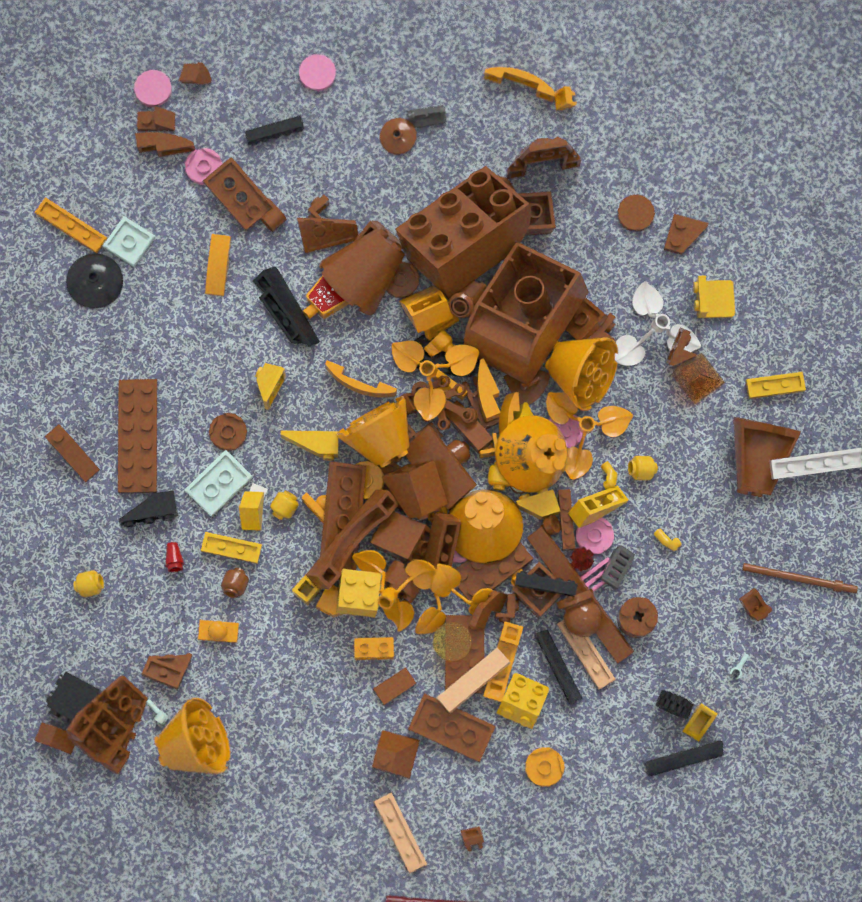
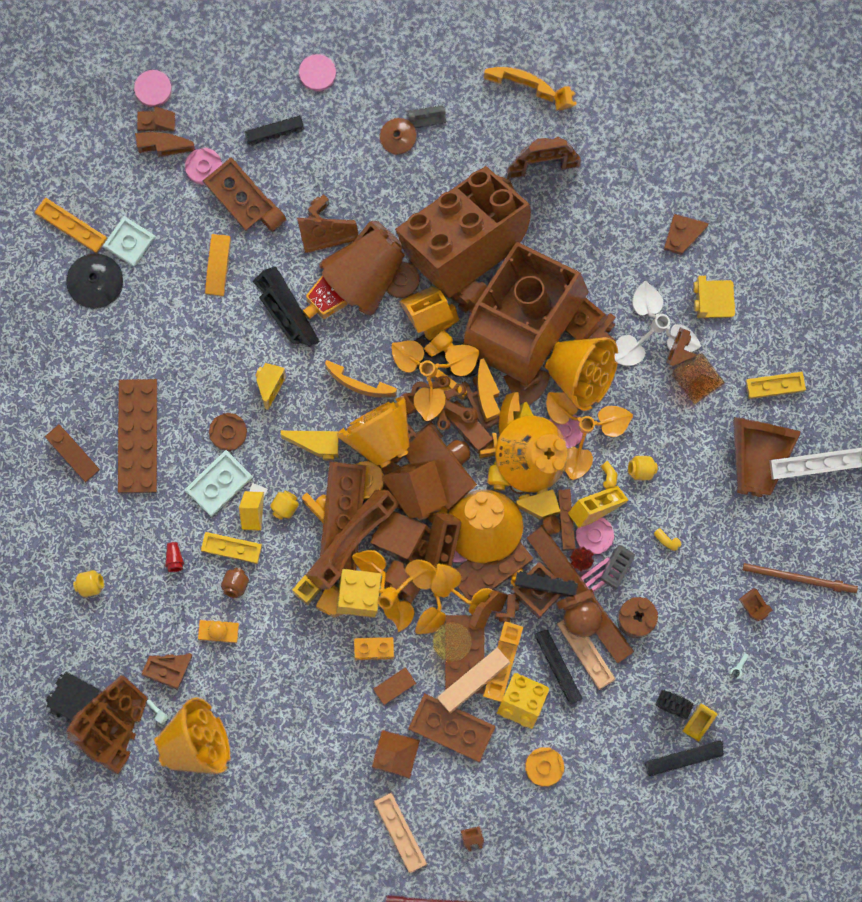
(54, 738): dark orange slope -> none
(157, 506): black slope -> none
(195, 74): dark orange tile -> none
(461, 305): dark orange cone -> none
(542, 213): dark orange brick -> none
(635, 212): dark orange tile -> none

